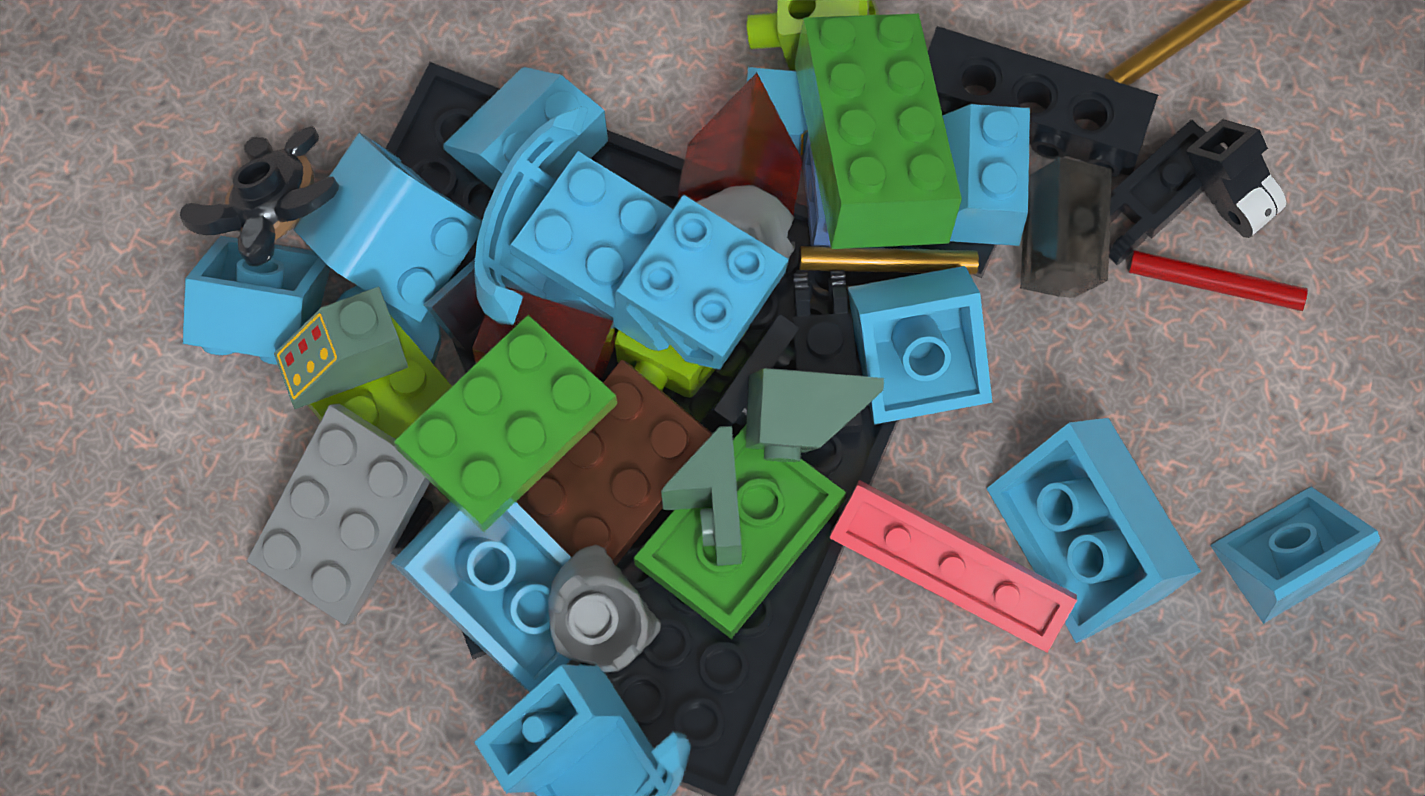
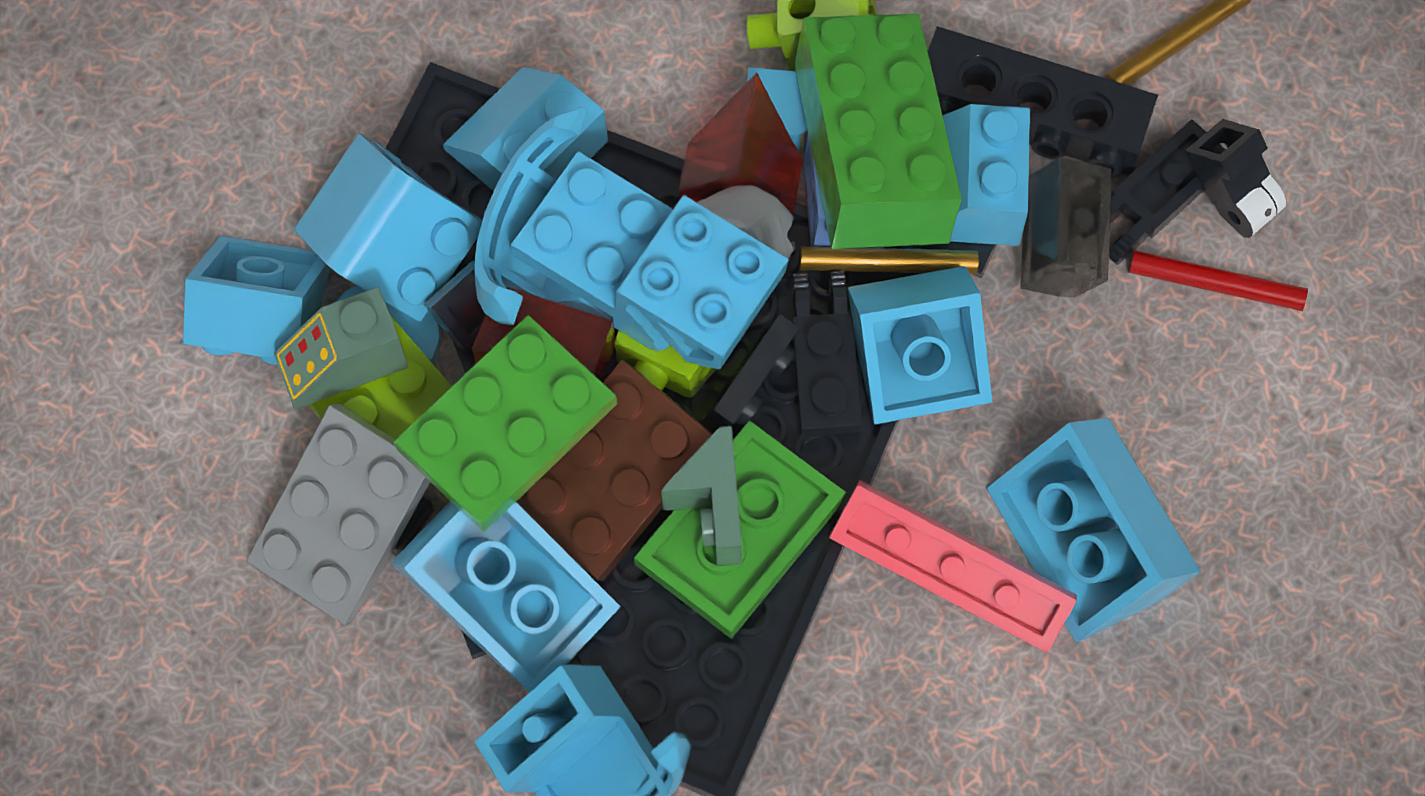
(265, 197): black animal -> none
(598, 612): light grey hair -> none
(802, 409): sand green slope -> none
(1295, 551): medium azure slope -> none

